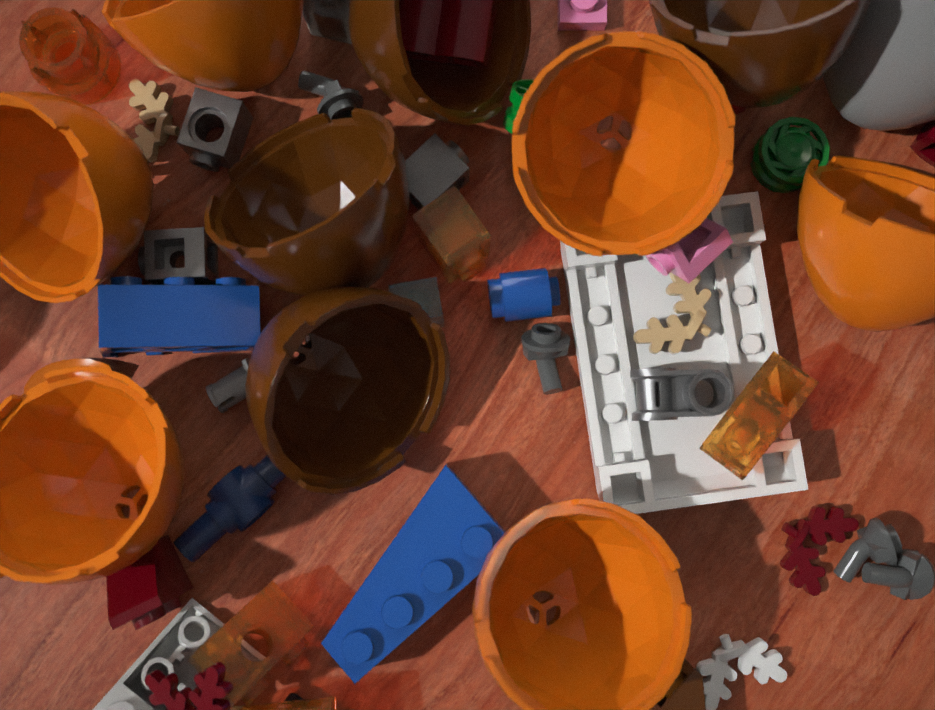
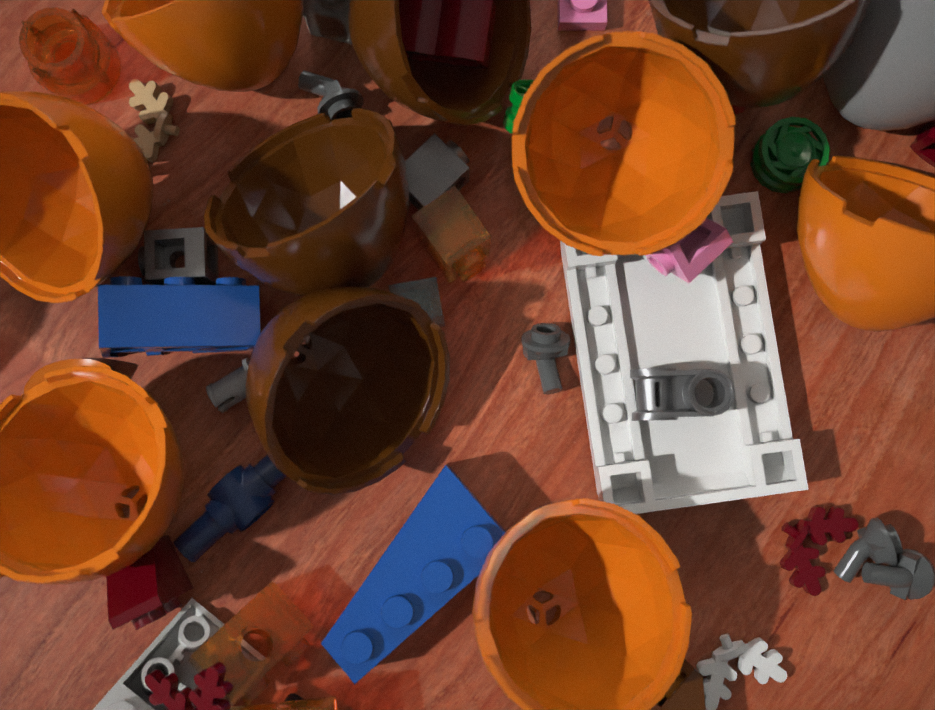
(210, 111): flat silver brick -> none
(523, 295): blue brick -> none
(676, 332): tan animal -> none
(758, 415): clear orange slope -> none

